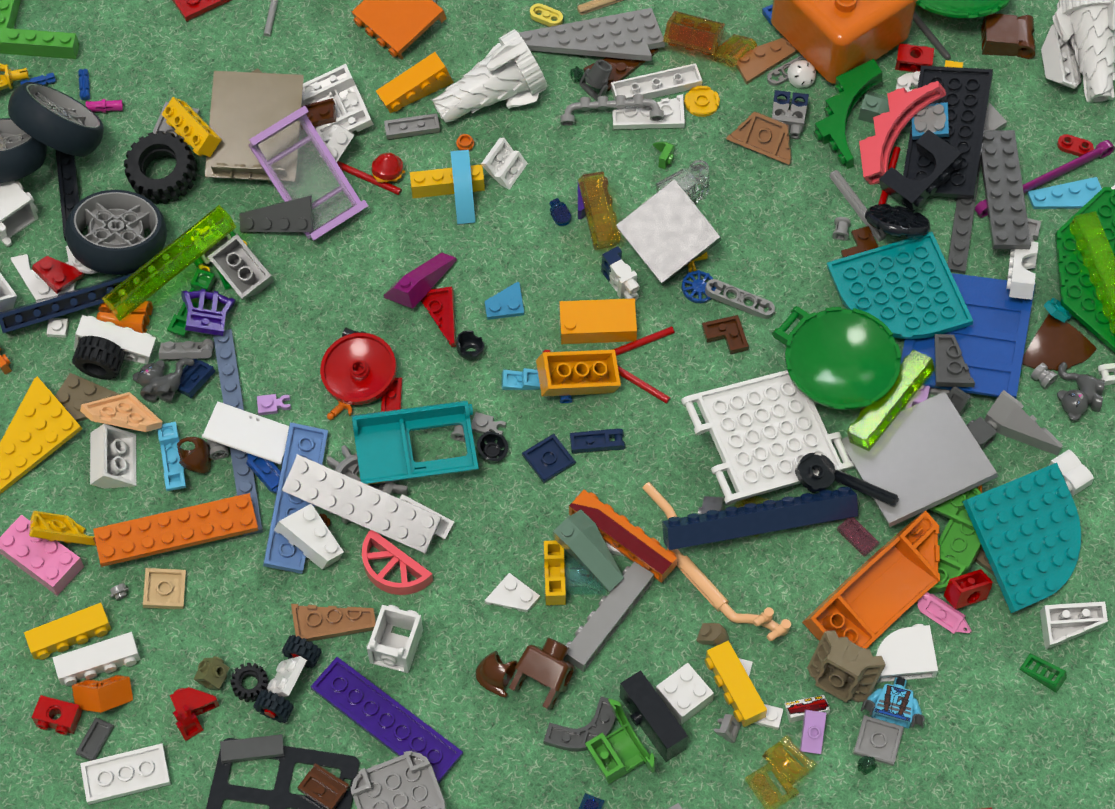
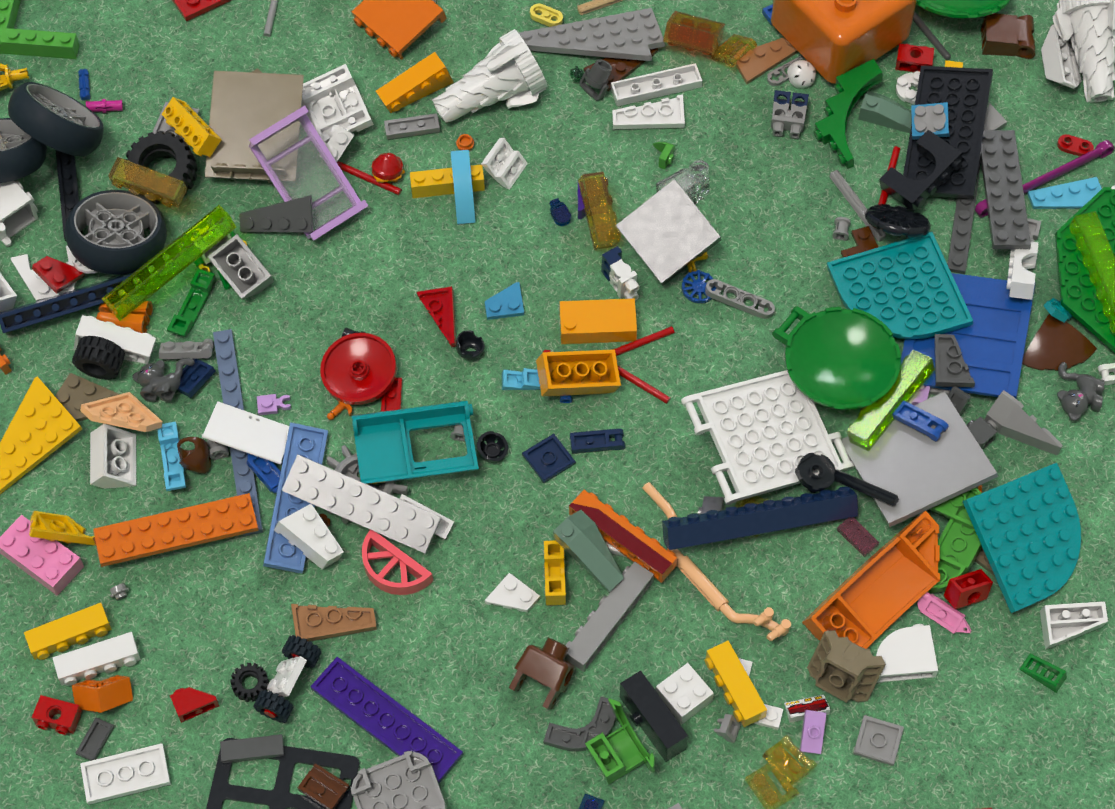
(50, 78): blue axle -> none
(57, 327): white plate -> none
(147, 182): none -> clear yellow brick
(164, 588): tan plate -> none
(187, 723): red plate -> none
(206, 320): dark purple plate -> none
(211, 673): olive brick -> none
(321, 112): reddish brown plate -> none
(391, 649): white container -> none
(417, 283): magenta wedge -> none
(484, 423): light grey plate -> none
(491, 673): reddish brown piece -> none
(580, 581): clear light blue slope -> none
(620, 103): light grey bar -> none
(701, 101): yellow tile -> none
(712, 634): dark tan plate -> none
(728, 329): reddish brown plate -> none
(764, 136): medium nougat wing -> none
(866, 762): clear green plate -> none
(895, 705): torso -> none
(902, 107): coral arch -> none
(920, 420): none -> blue plate
(1044, 375): light grey wheel -> none
(1074, 473): white brick -> none

